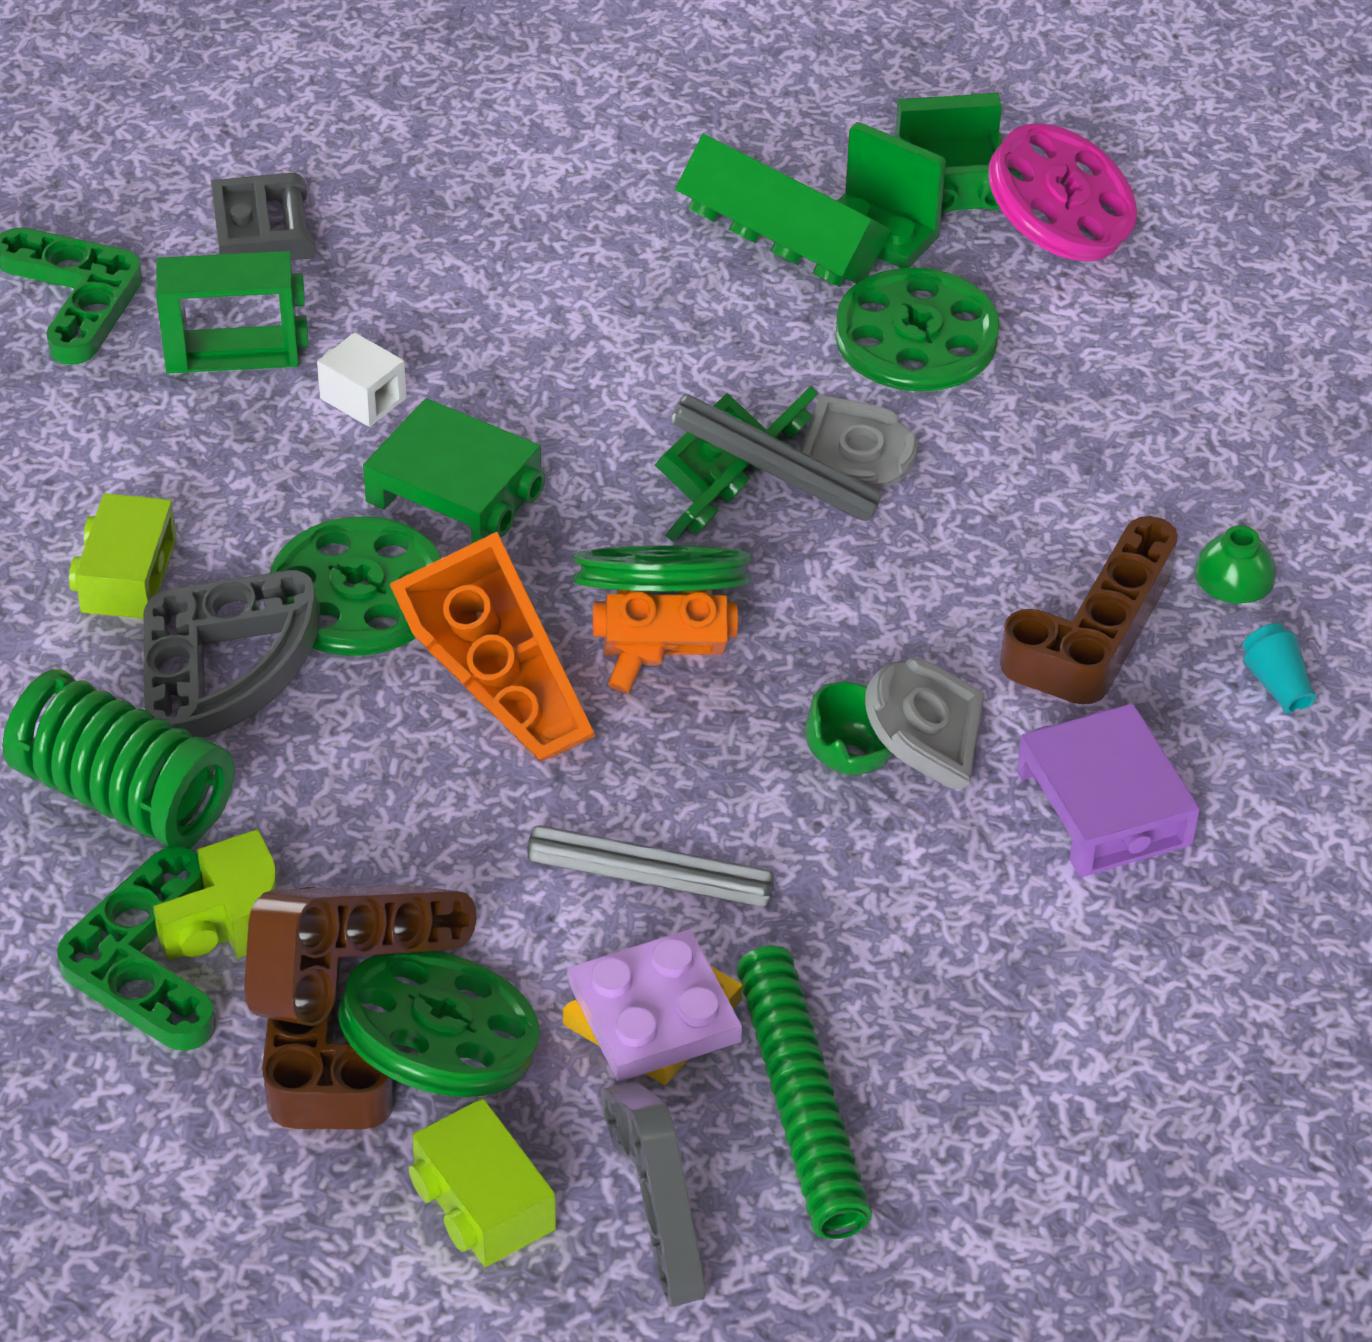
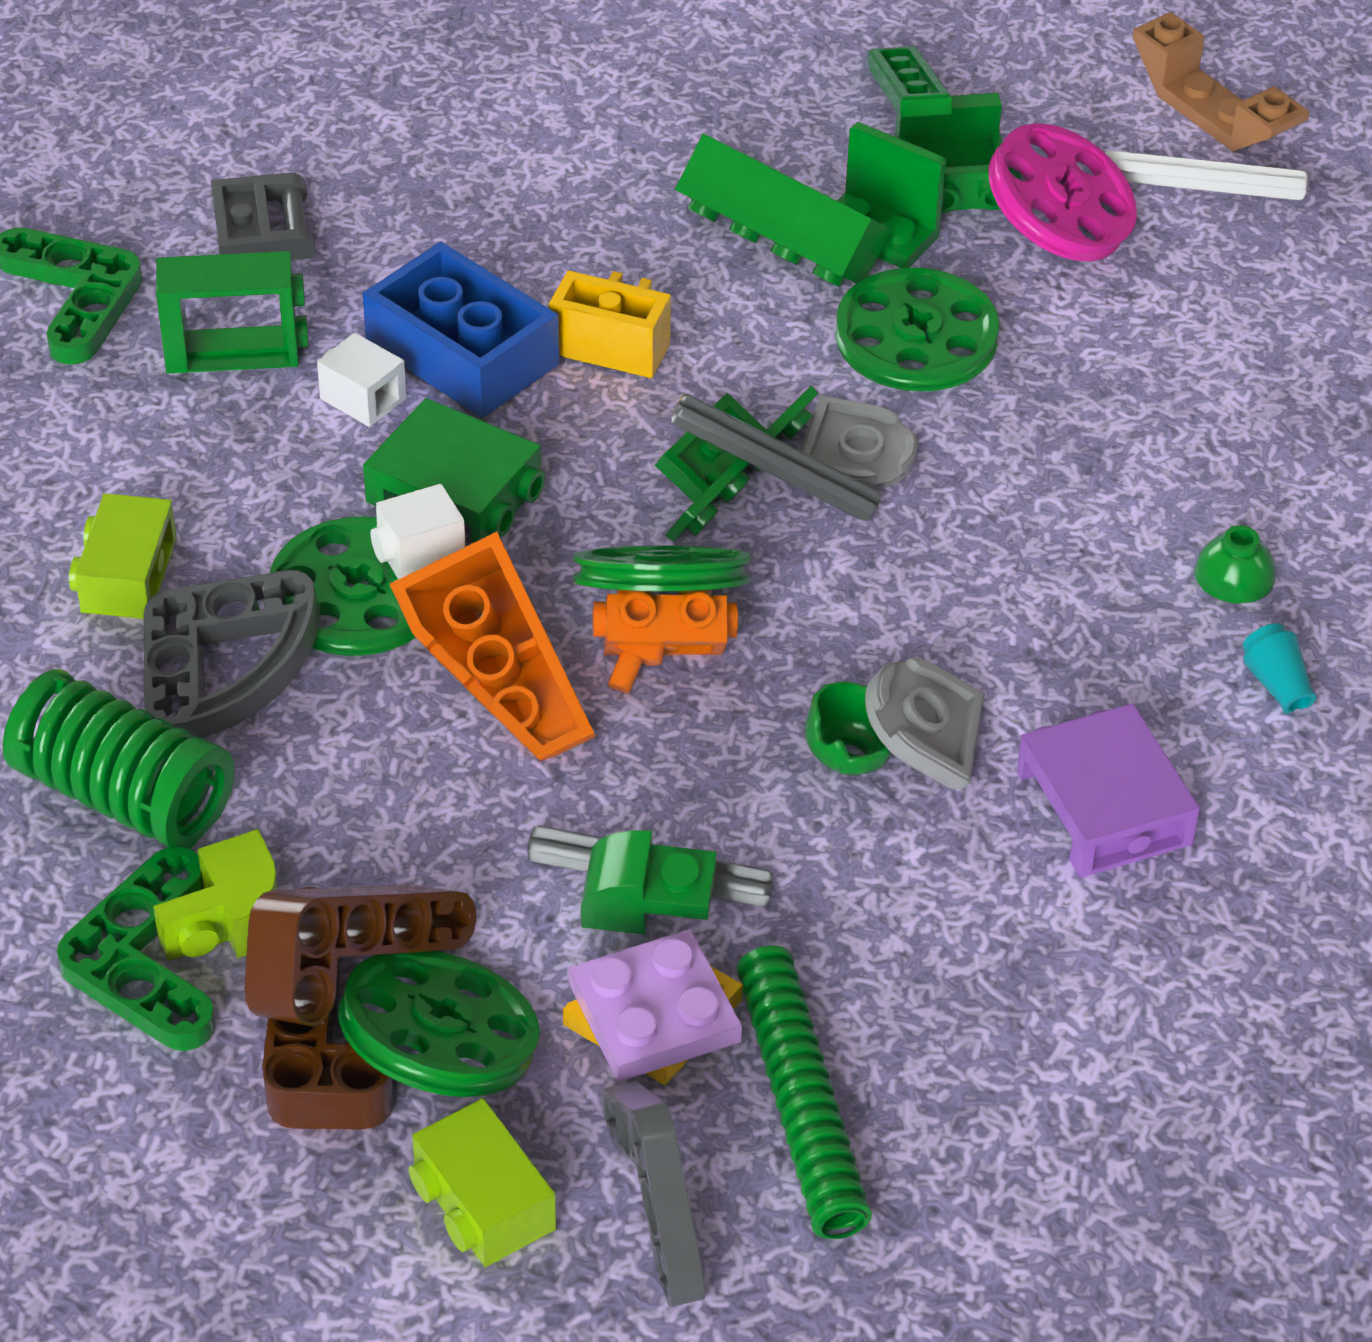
(417, 529): none -> white brick
(462, 328): none -> blue brick
(612, 322): none -> yellow brick
(635, 878): none -> green brick
(909, 82): none -> green tile
(1085, 655): reddish brown beam -> none
(1173, 59): none -> medium nougat slope
(1211, 175): none -> white axle

